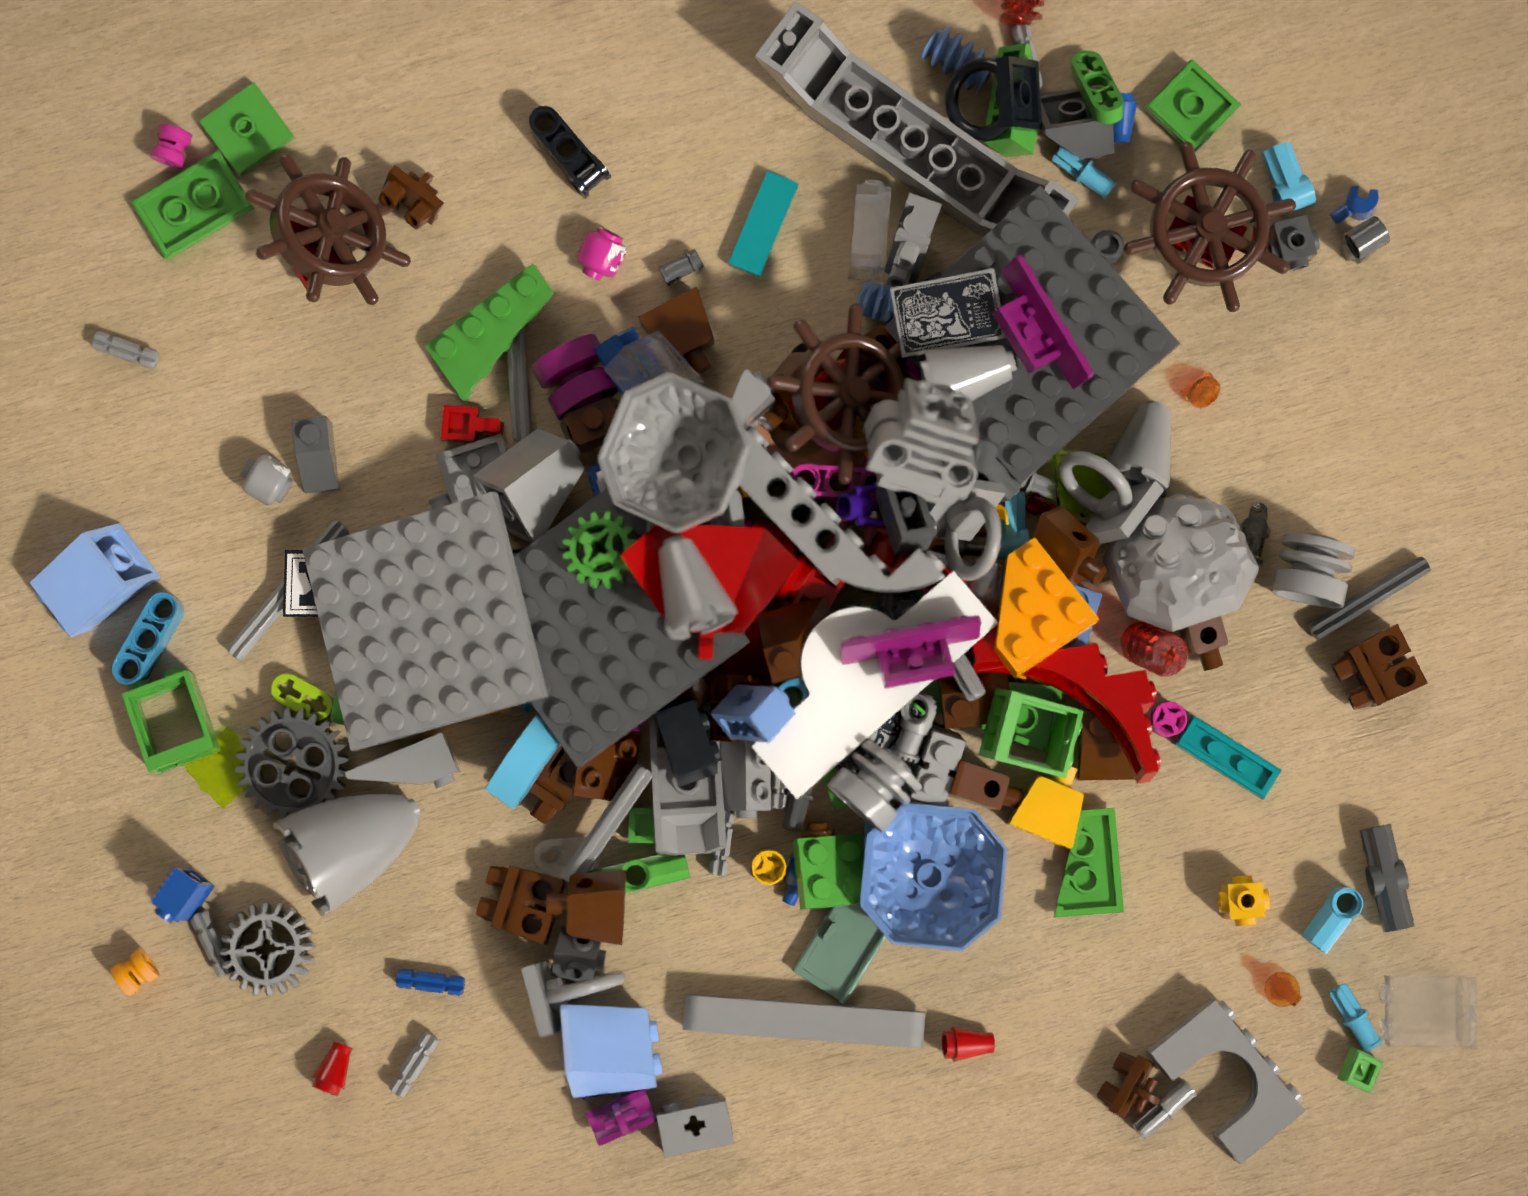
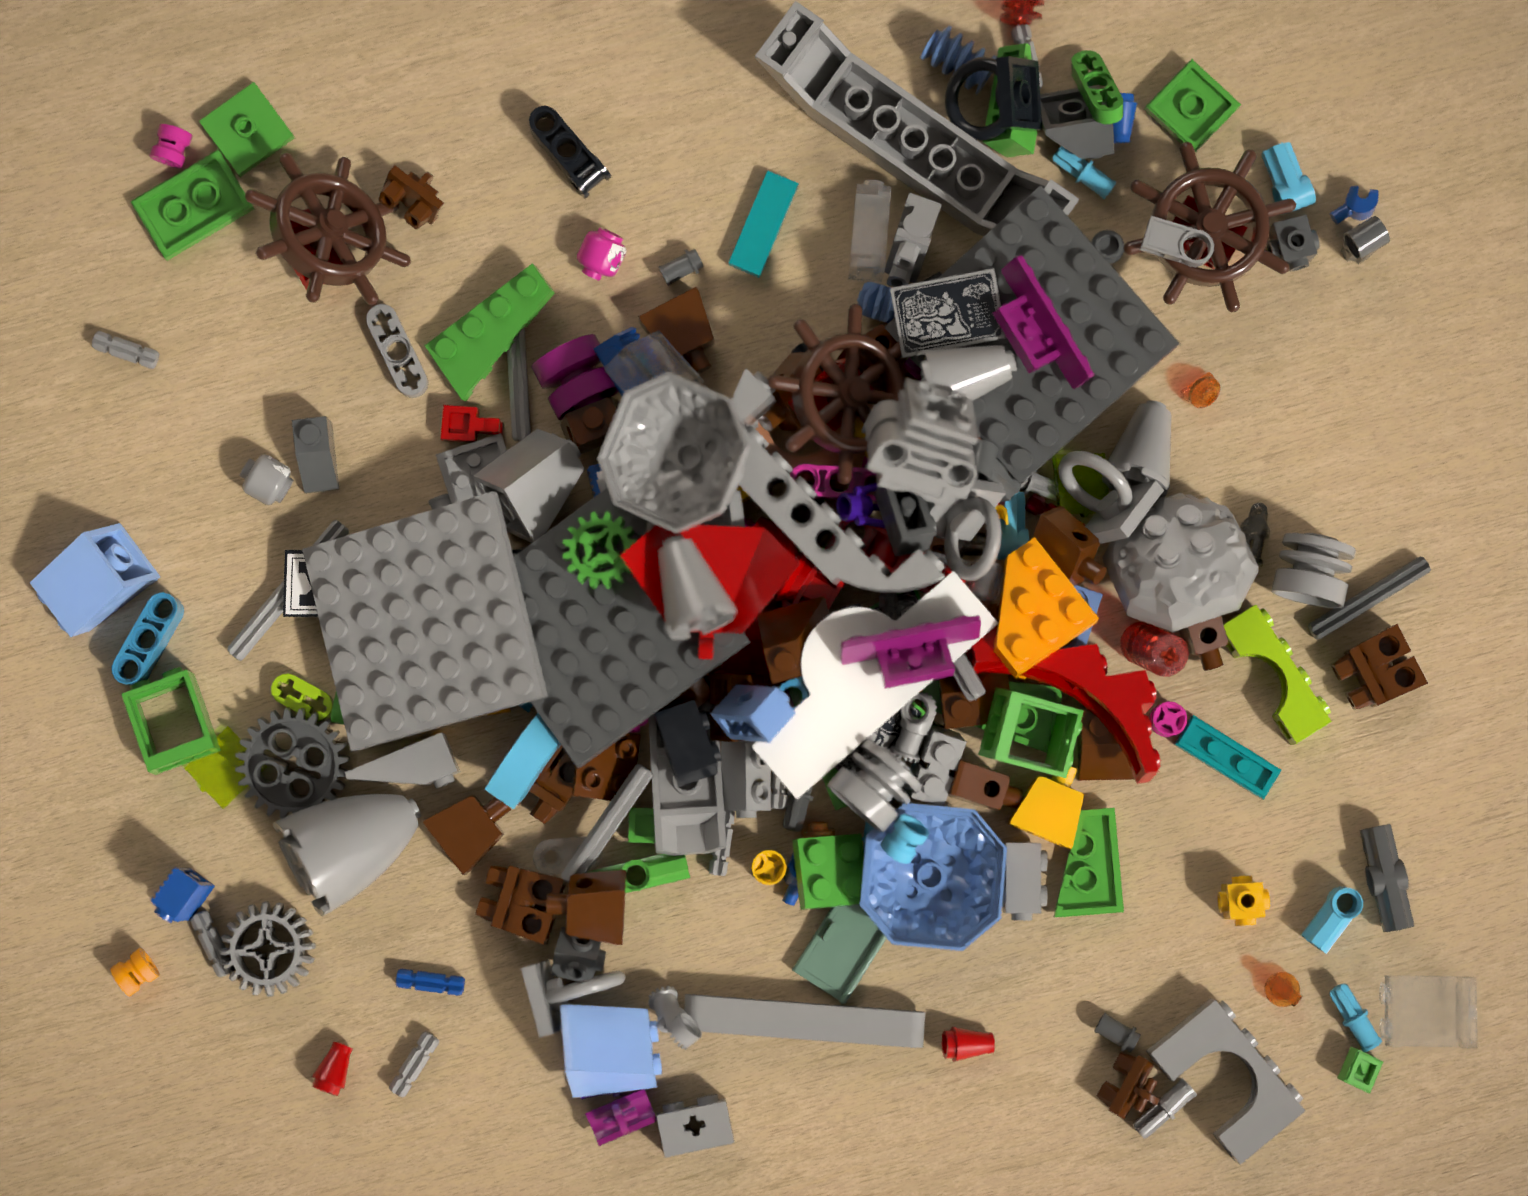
(378, 332): none -> light grey beam
(468, 830): none -> reddish brown torso
(673, 1018): none -> light grey connector
(904, 839): none -> medium azure wheel
(1022, 881): none -> light grey brick
(1117, 1033): none -> dark grey pin
(1167, 239): none -> light grey piece
(1299, 709): none -> lime arch

